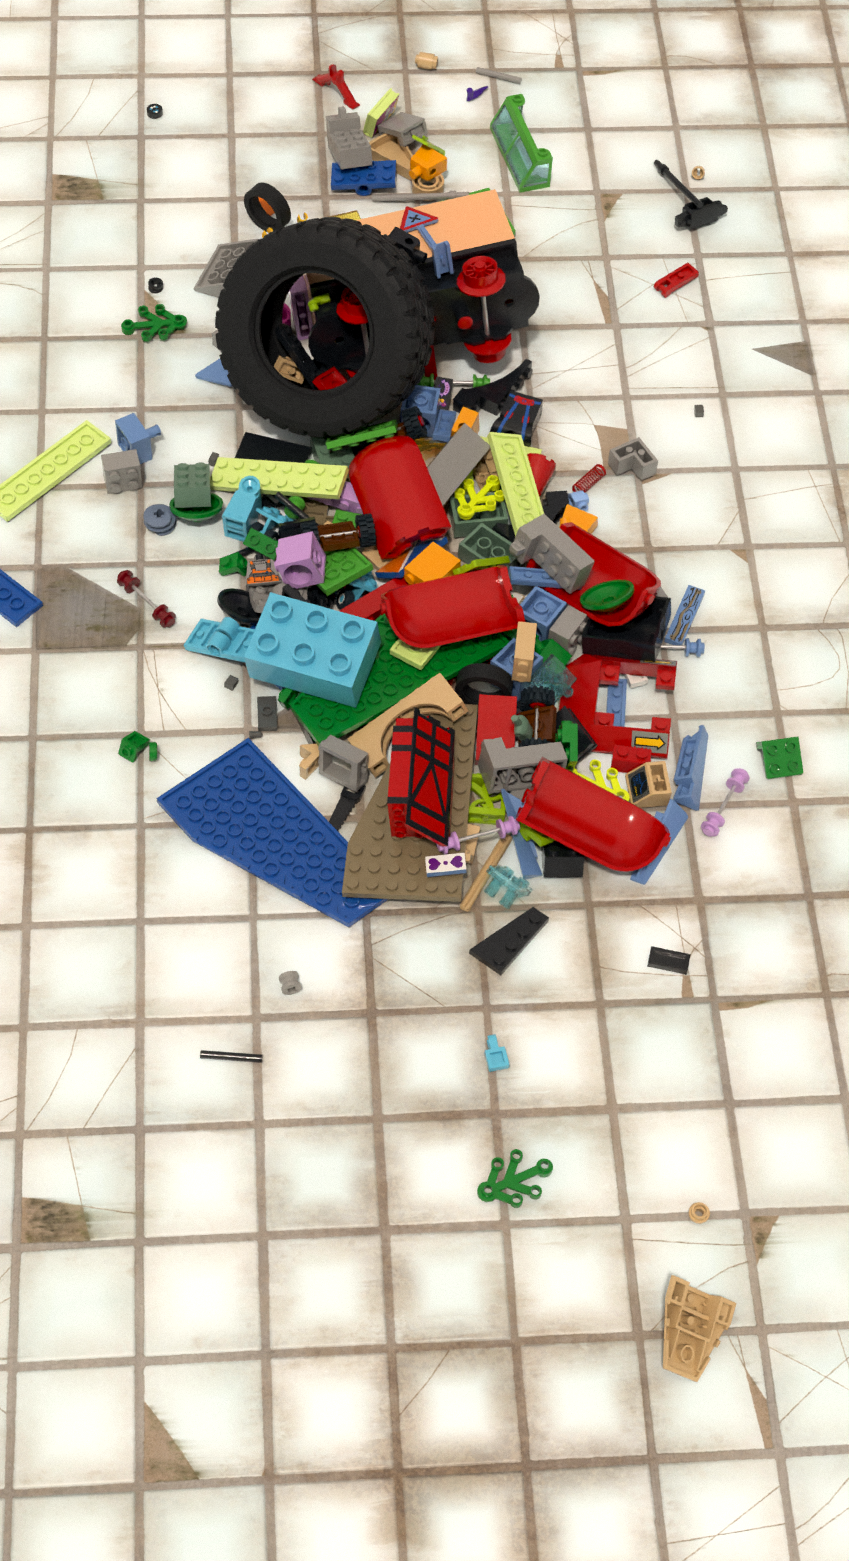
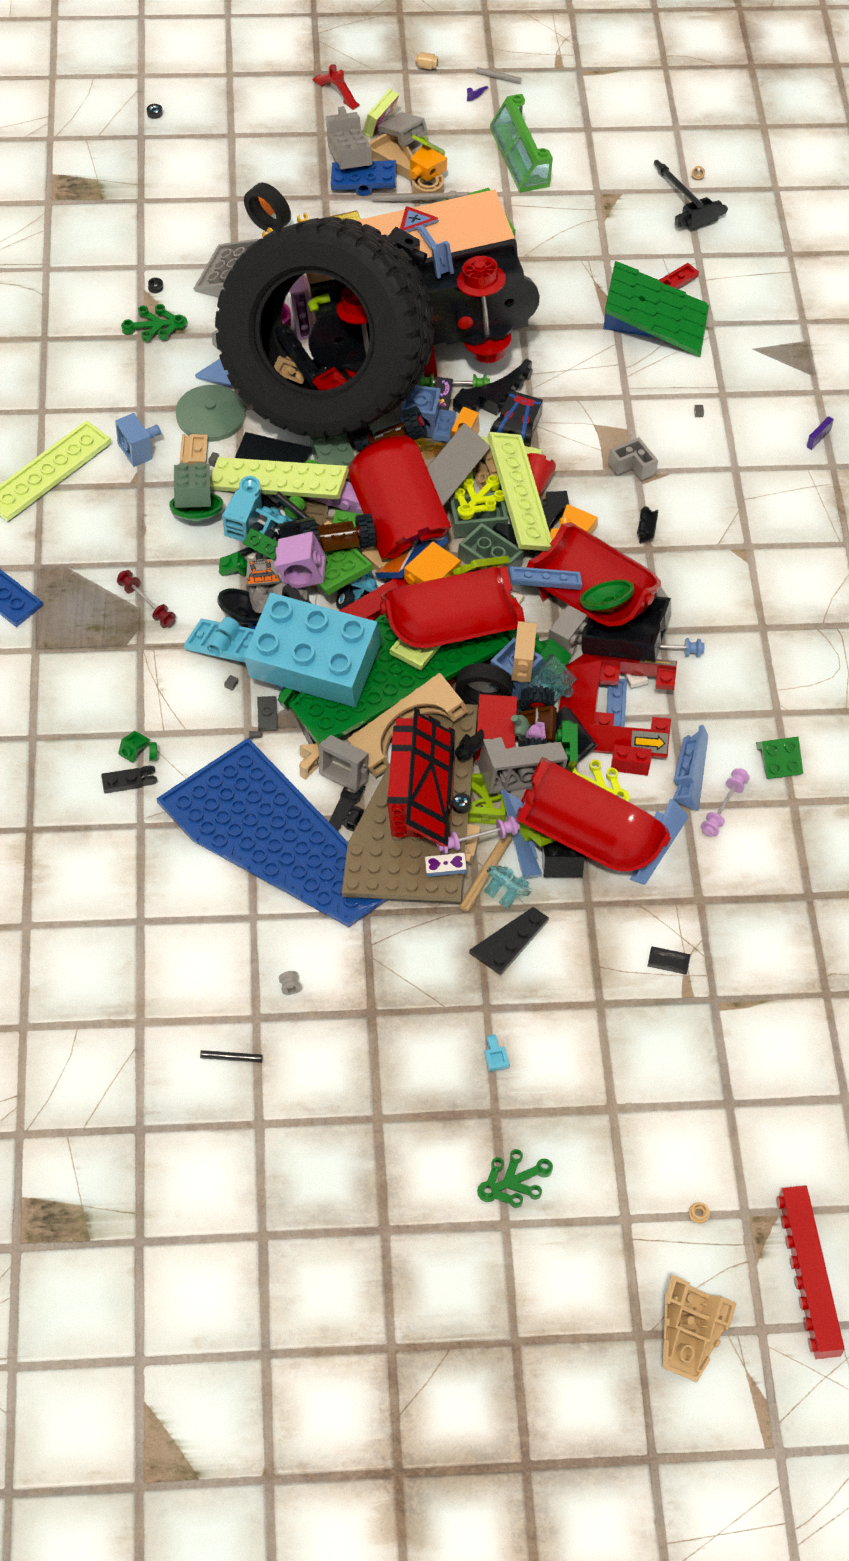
(121, 471): light grey brick -> none
(128, 779): none -> black hinge
(159, 519): sand blue piece -> none
(193, 449): none -> tan plate
(210, 412): none -> sand green dish
(318, 597): black gear -> none
(353, 818): none -> black bush
(367, 433): bright green plate -> none
(461, 803): none -> black tile
(469, 745): none -> black plate
(536, 731): none -> lavender tile
(542, 609): medium blue brick -> none
(553, 552): light grey hinge -> none
(579, 500): light blue plate -> none
(589, 472): red piece -> none
(647, 525): none -> black hinge
(649, 785): tan slope -> none
(653, 309): none -> green piece
(685, 615): medium blue tile -> none
(810, 1273): none -> red brick
(820, 432): none -> dark purple tile

